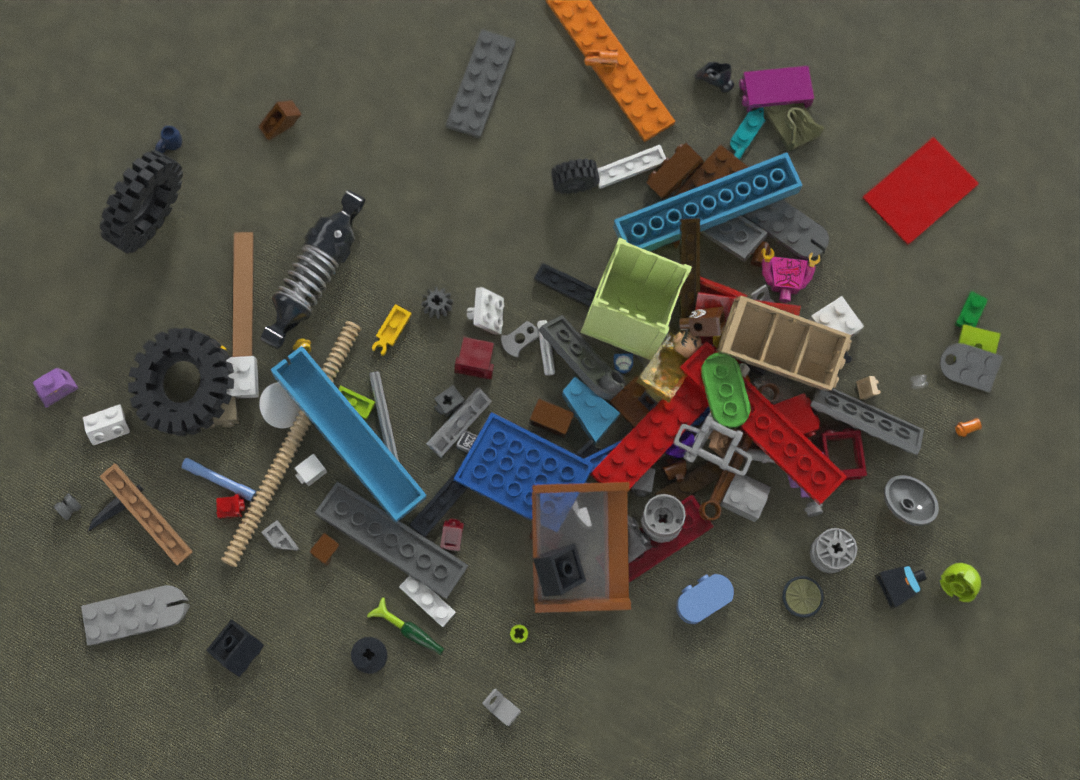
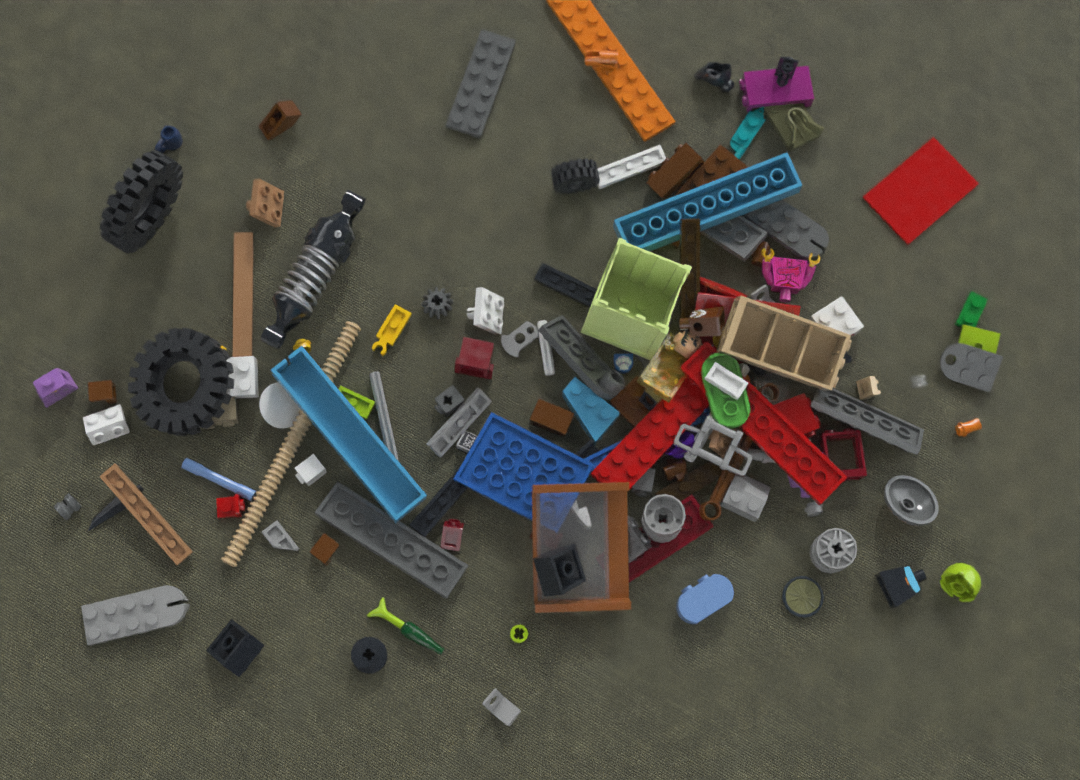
(102, 391): none -> reddish brown panel
(266, 203): none -> medium nougat plate
(428, 601): white plate -> none
(726, 381): none -> white tile
(785, 70): none -> black hinge

